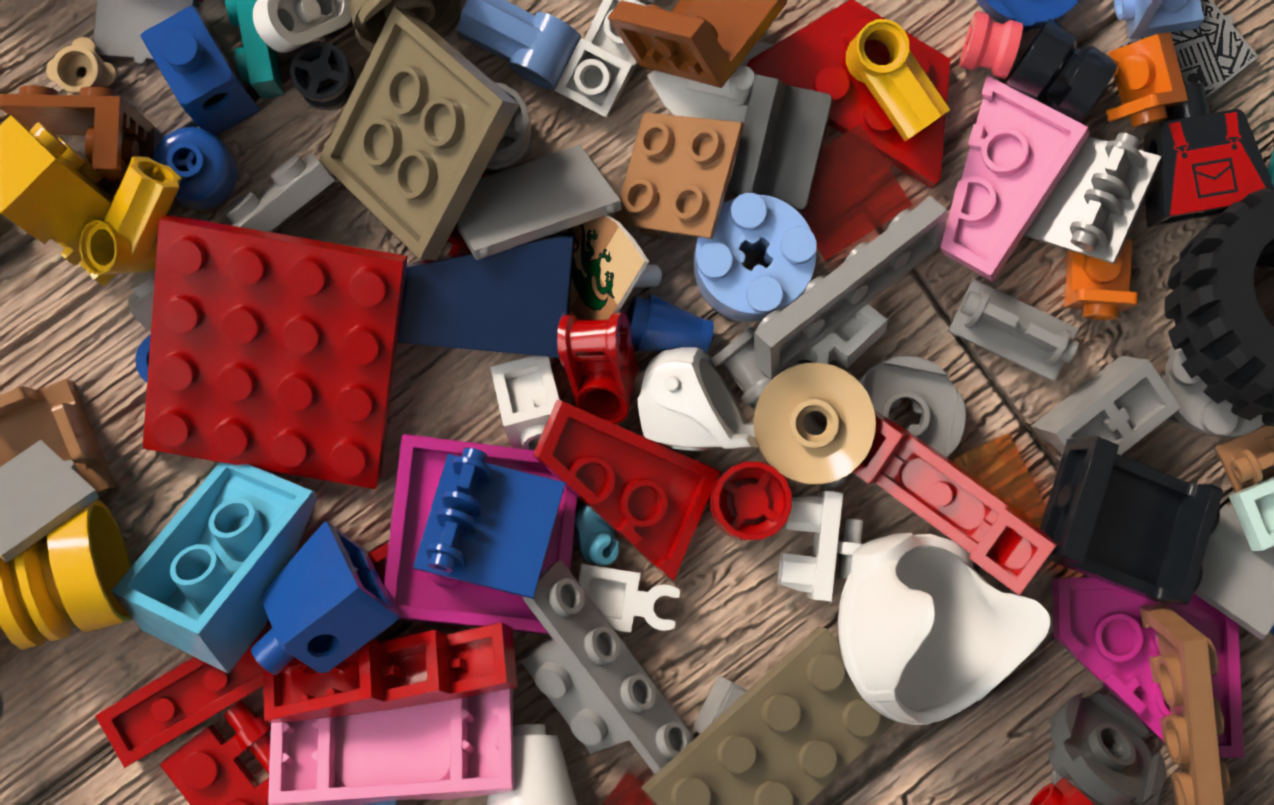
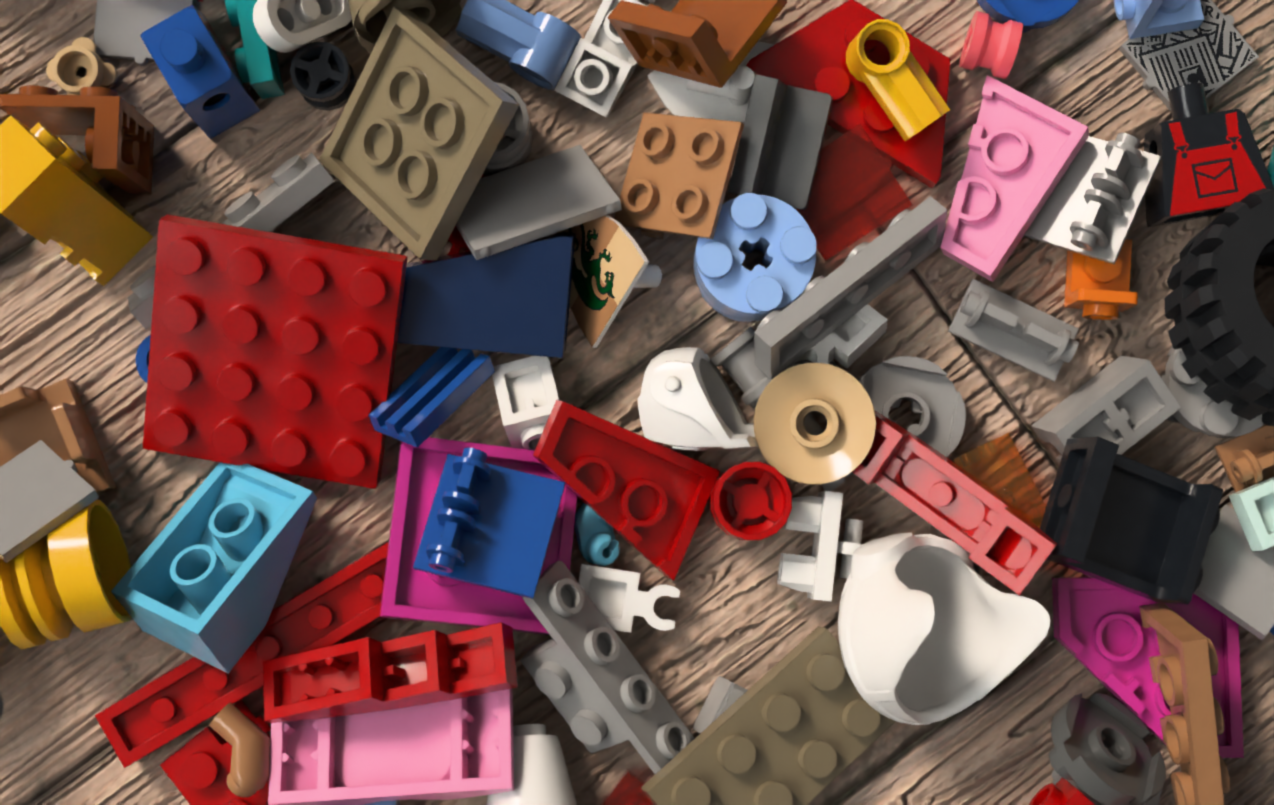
(129, 232): yellow piece -> none
(211, 177): blue head -> none
(249, 751): none -> medium nougat arm
(323, 605): blue torso -> none
(431, 394): none -> blue tile
(599, 364): red piece -> none
(663, 326): blue cone -> none
(1062, 71): black wheel -> none
(1147, 80): orange bracket -> none

